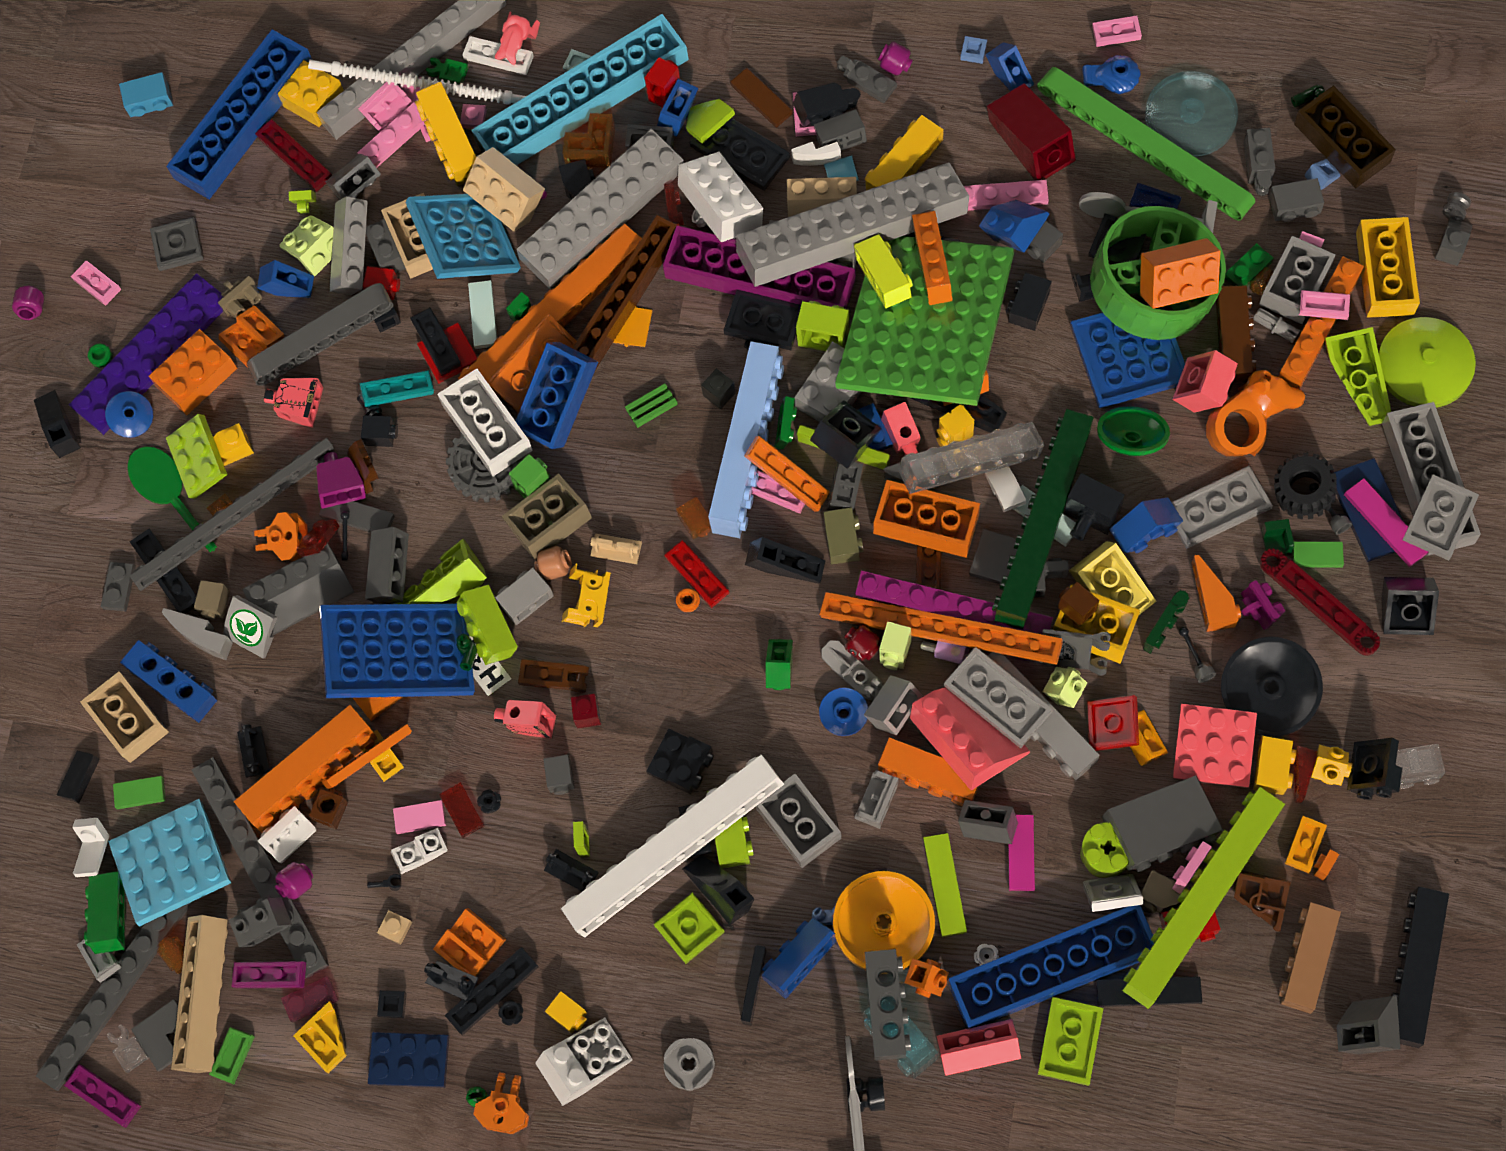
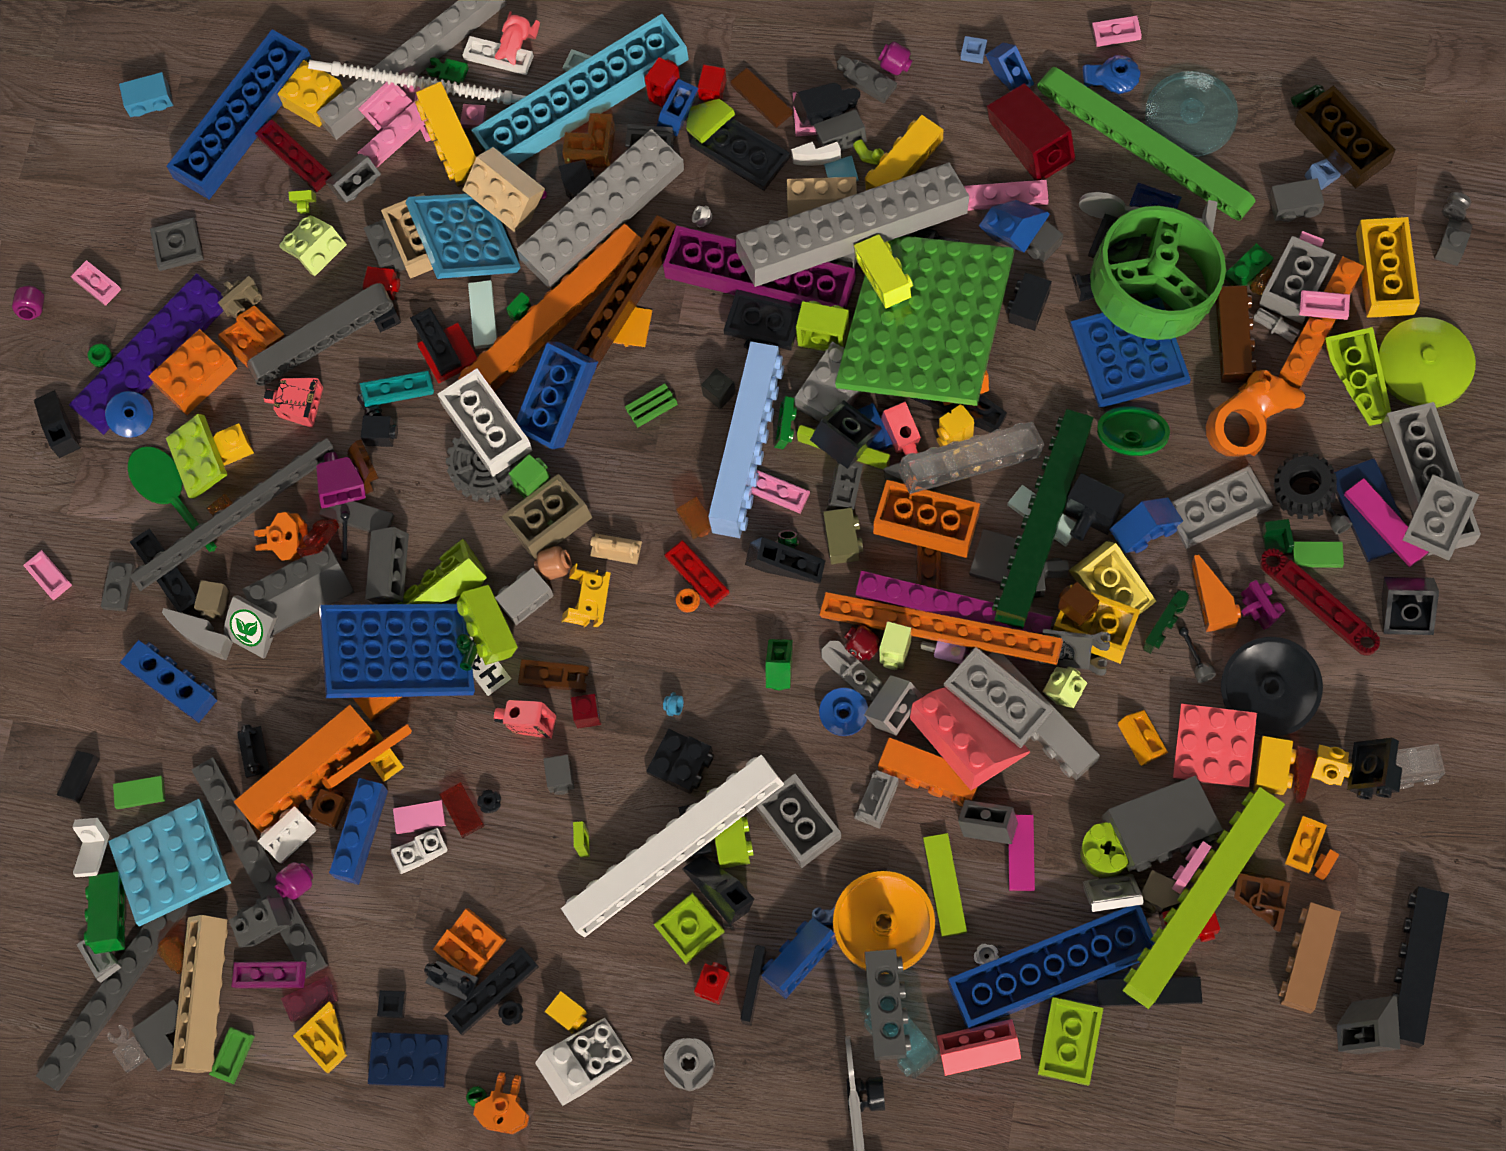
(47, 575): none -> bright pink tile
(102, 1095): magenta tile -> none
(124, 717): tan brick -> none
(285, 280): blue slope -> none
(348, 246): light grey brick -> none
(358, 831): none -> blue brick
(386, 883): black hand -> none
(394, 927): tan plate -> none
(516, 374): orange tile -> none
(570, 870): black hinge -> none
(673, 200): clear red plate -> none
(673, 704): none -> dark azure plate
(711, 83): none -> red brick
(712, 982): none -> red brick
(719, 196): white brick -> none
(787, 473): orange tile -> none
(788, 538): none -> dark green plate
(866, 155): none -> lime arm
(927, 977): orange brick -> none
(932, 258): orange brick -> none
(1006, 488): white slope -> none
(1113, 722): red tile -> none
(1179, 273): orange brick -> none
(1205, 381): coral brick -> none
(1259, 159): dark grey hinge -> none

